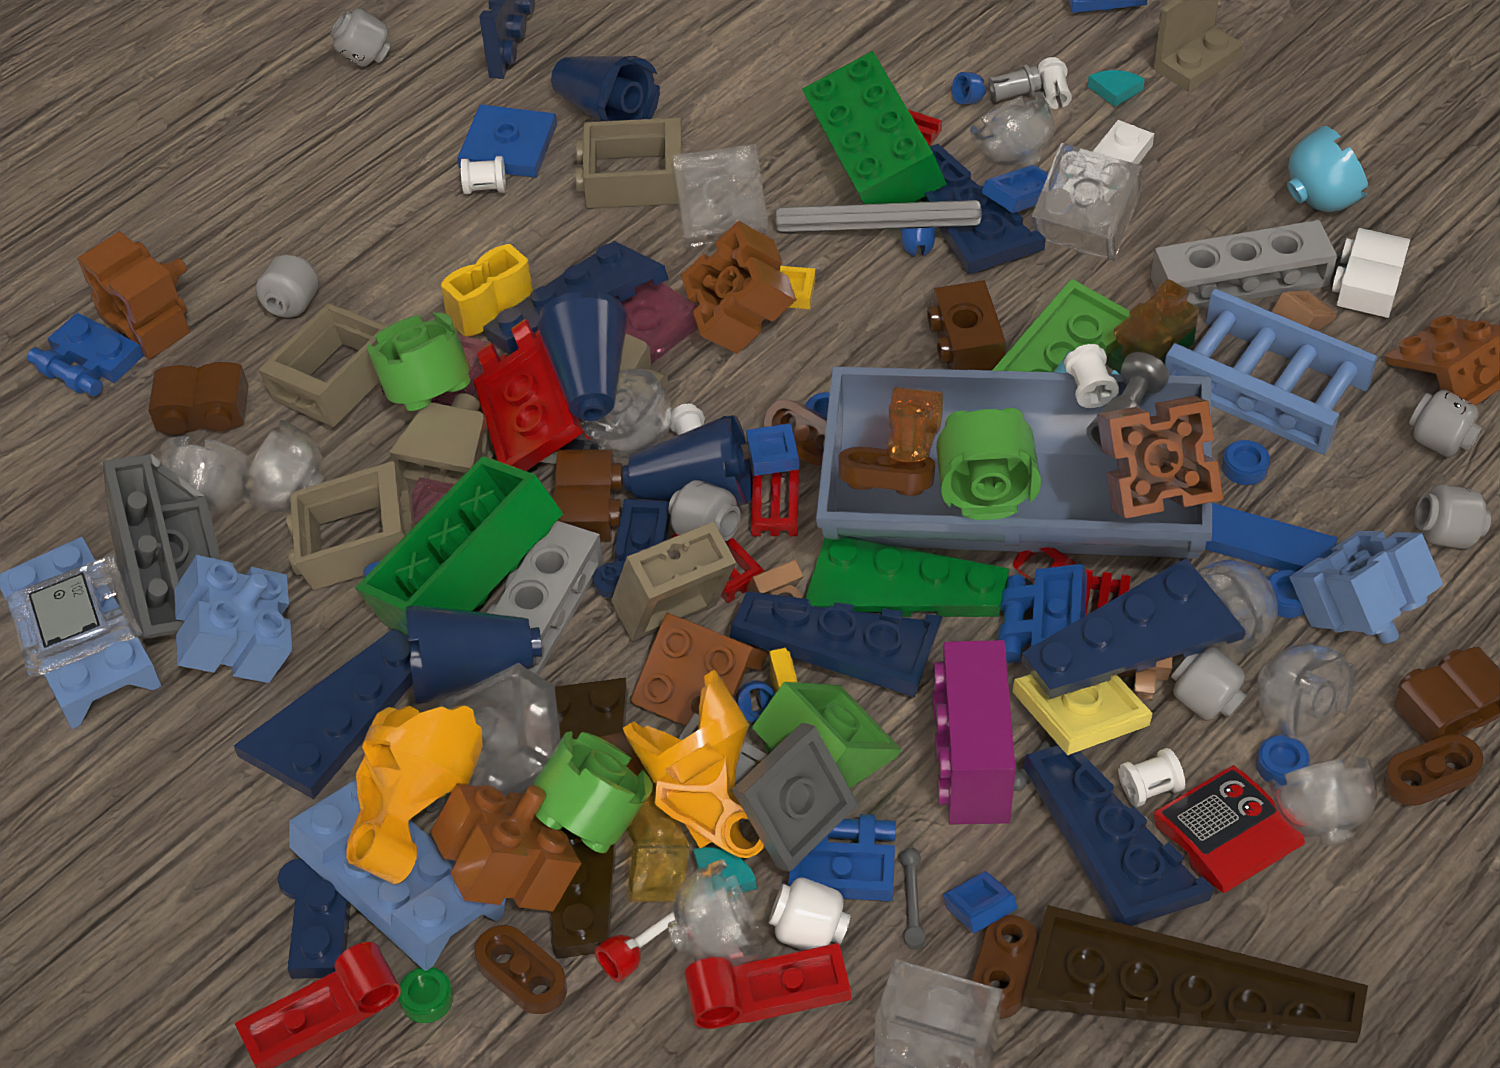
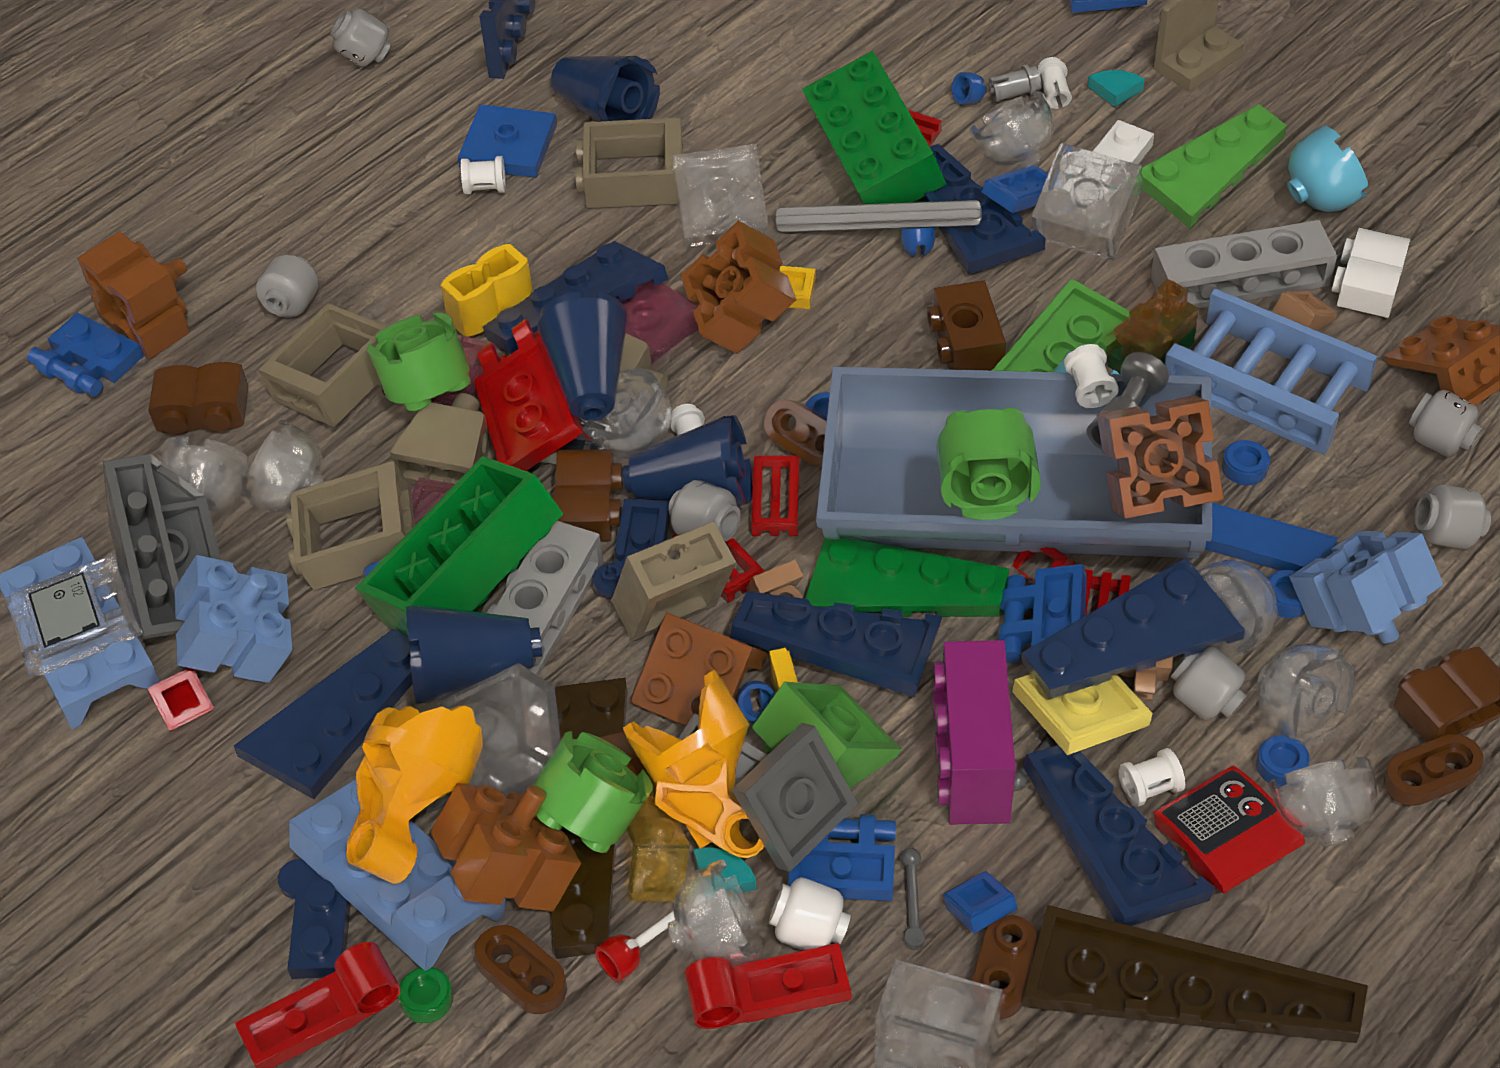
(180, 699): none -> slope
(772, 449): blue plate -> none
(872, 467): reddish brown plate -> none
(914, 423): clear orange piece -> none
(1203, 168): none -> bright green wing

